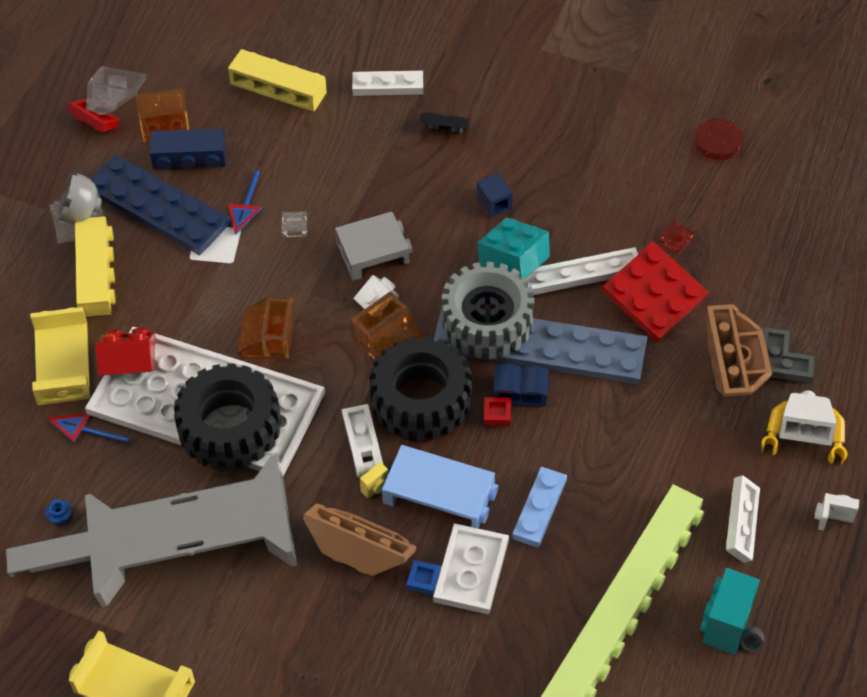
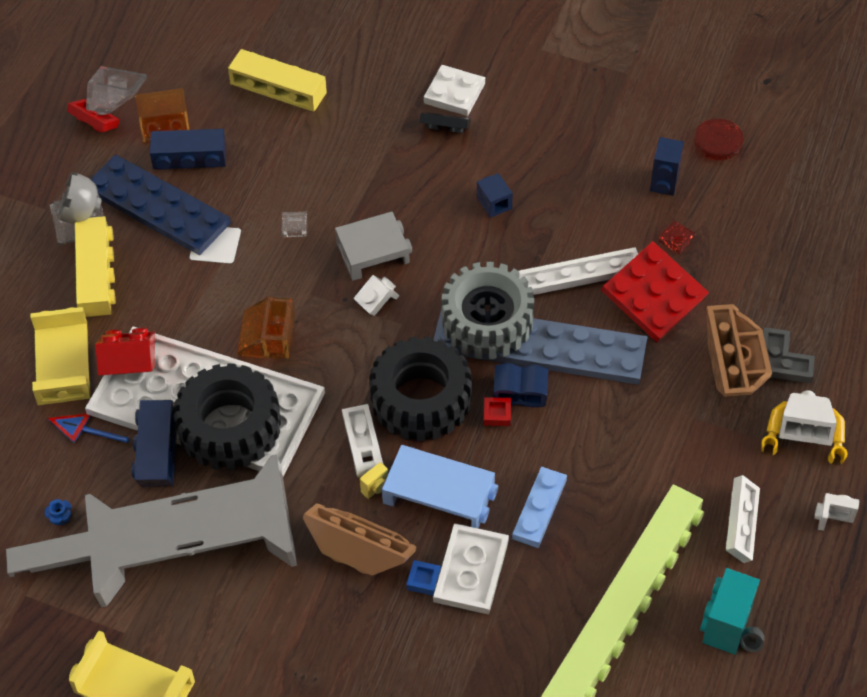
(155, 444): none -> dark blue brick
(244, 213): piece -> none
(383, 325): clear orange slope -> none
(387, 83): white plate -> none
(454, 90): none -> white plate
(515, 245): teal brick -> none
(666, 166): none -> dark blue brick

